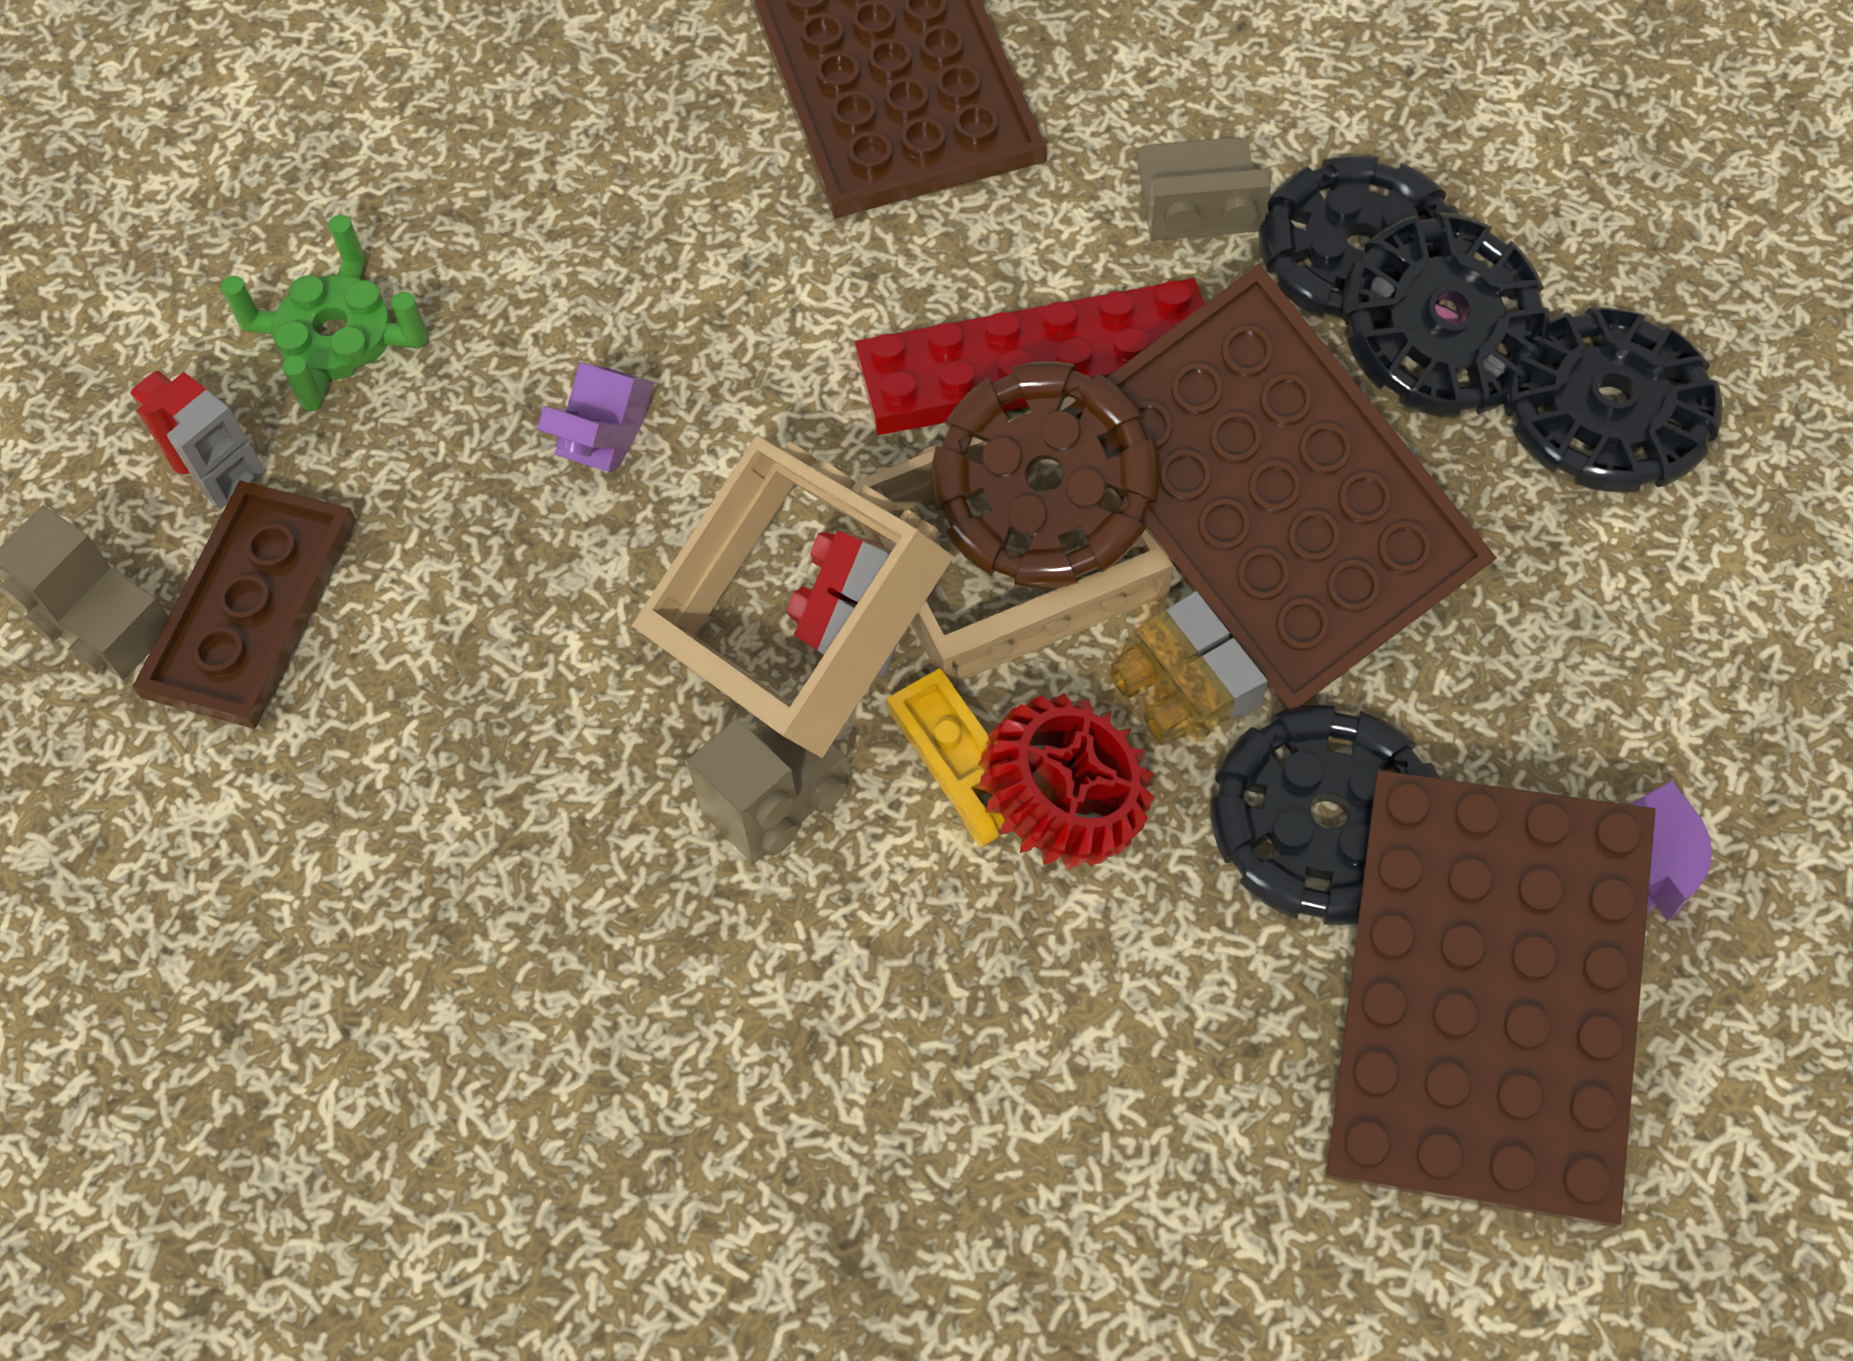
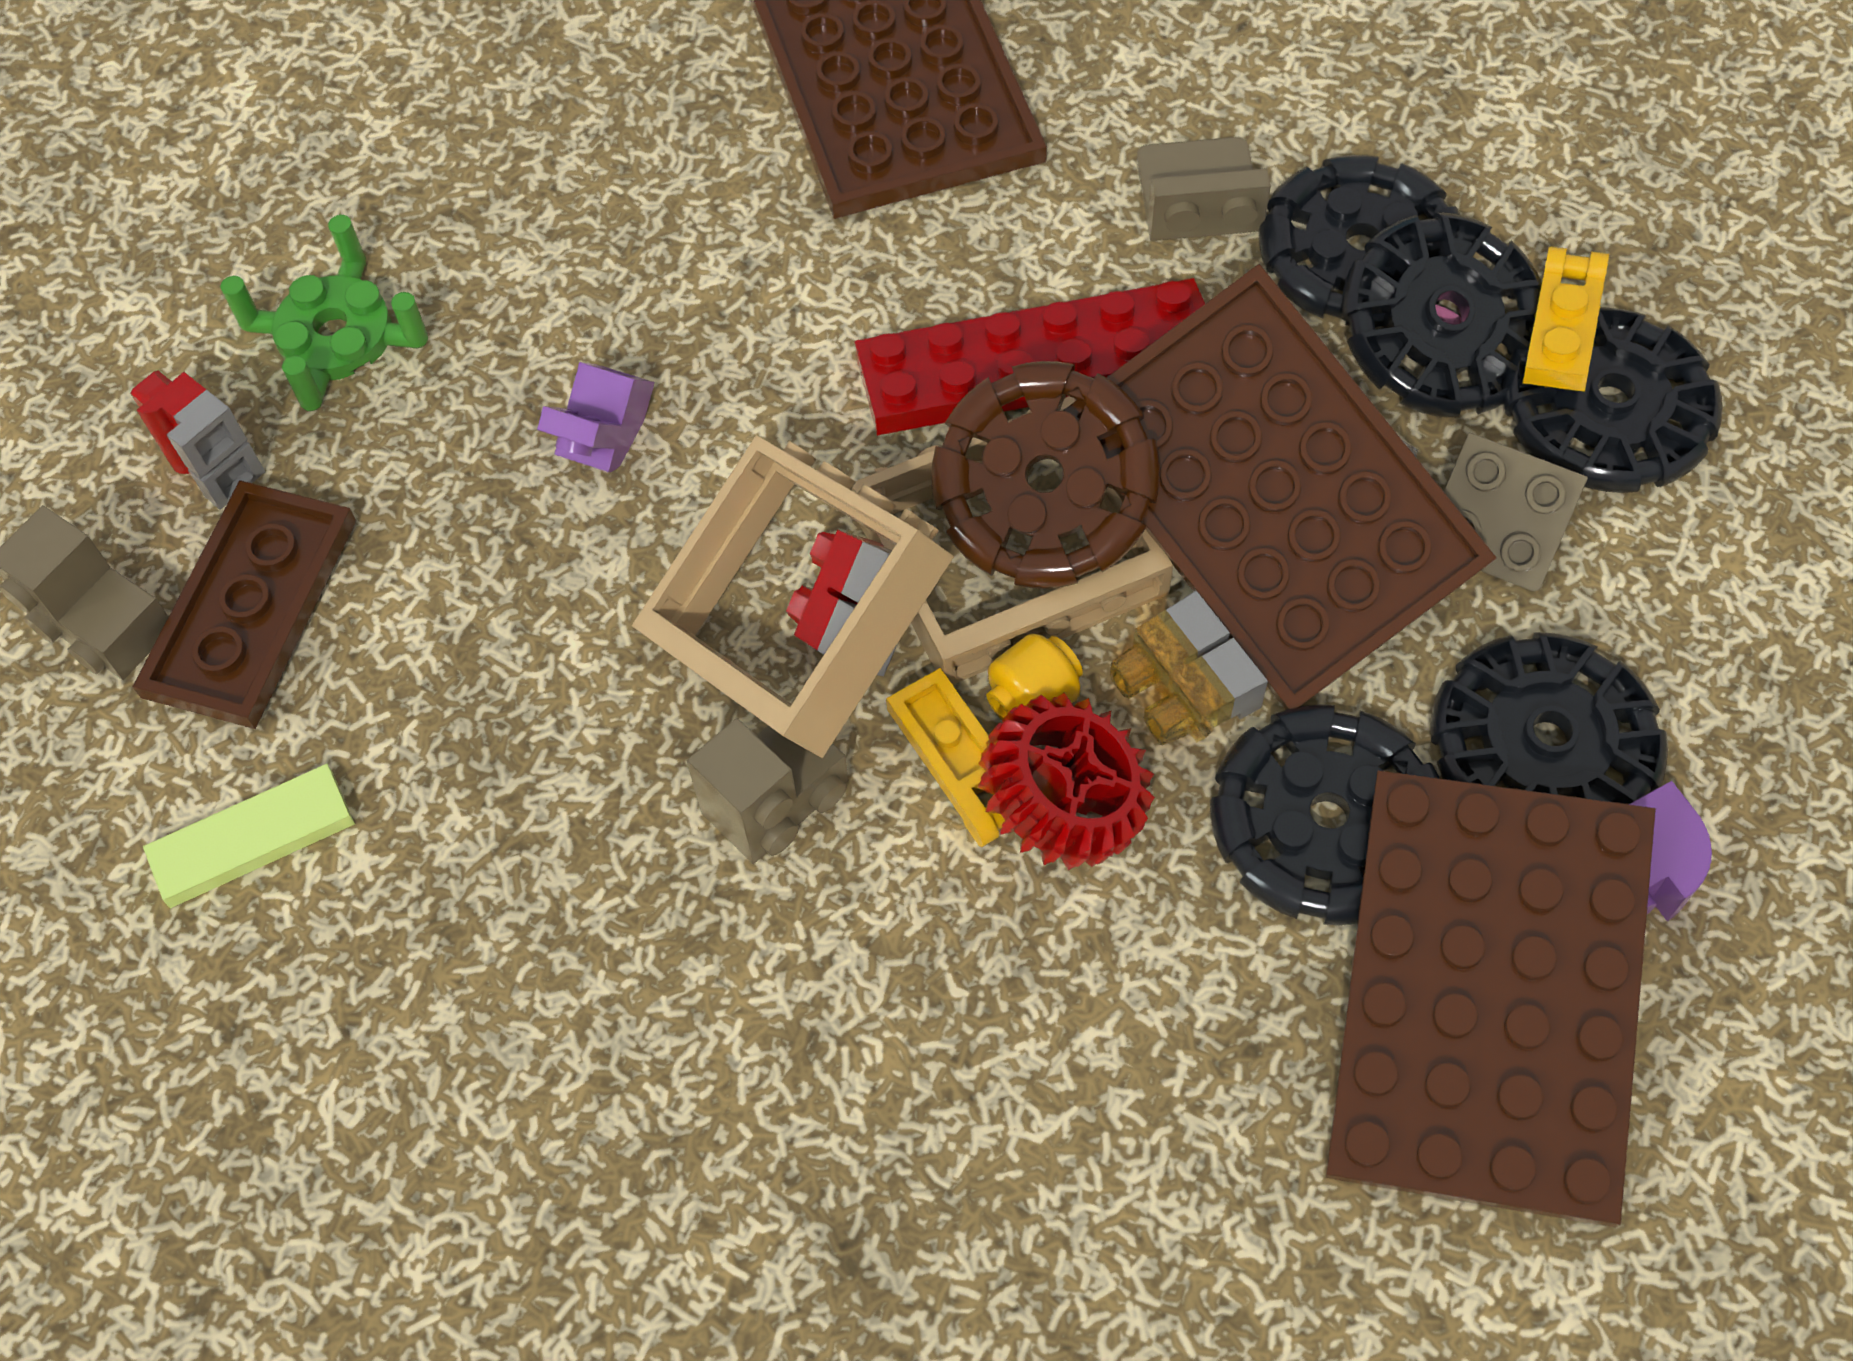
(247, 836): none -> yellowish green tile
(1033, 669): none -> yellow head
(1514, 506): none -> dark tan bracket
(1549, 696): none -> black plate
(1566, 320): none -> yellow plate

